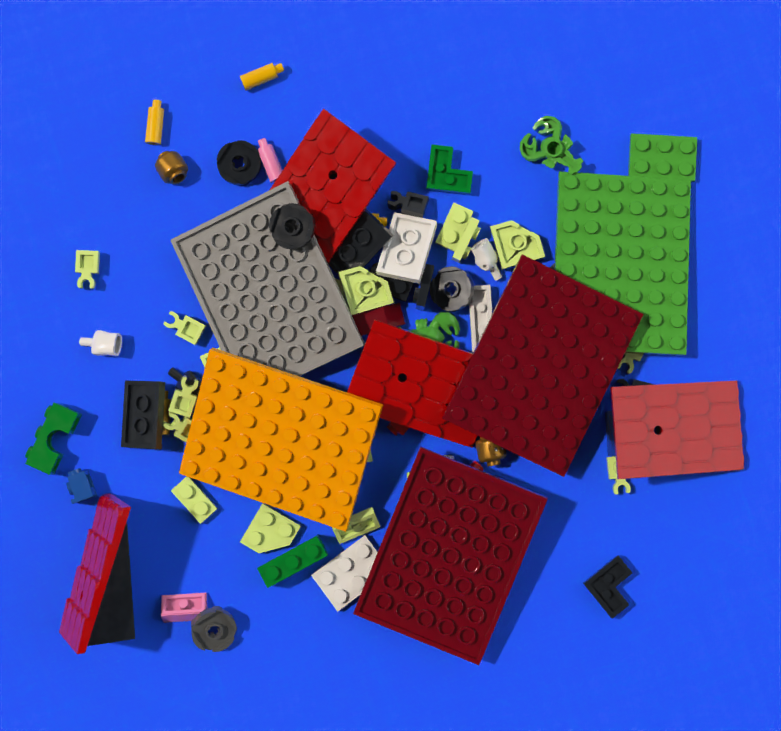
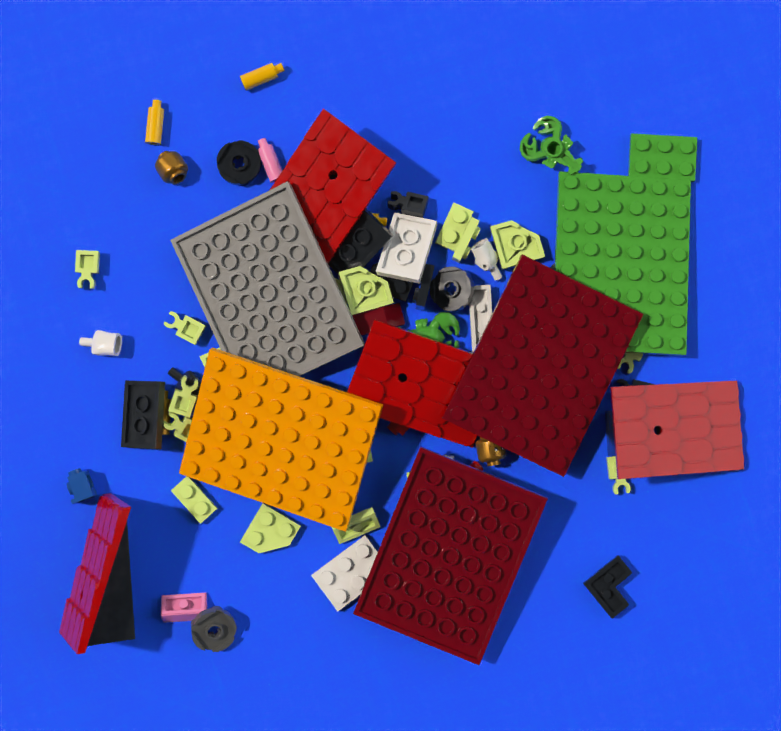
(42, 454): green arch -> none
(280, 231): black plate -> none
(292, 561): green arch -> none
(441, 175): green plate -> none

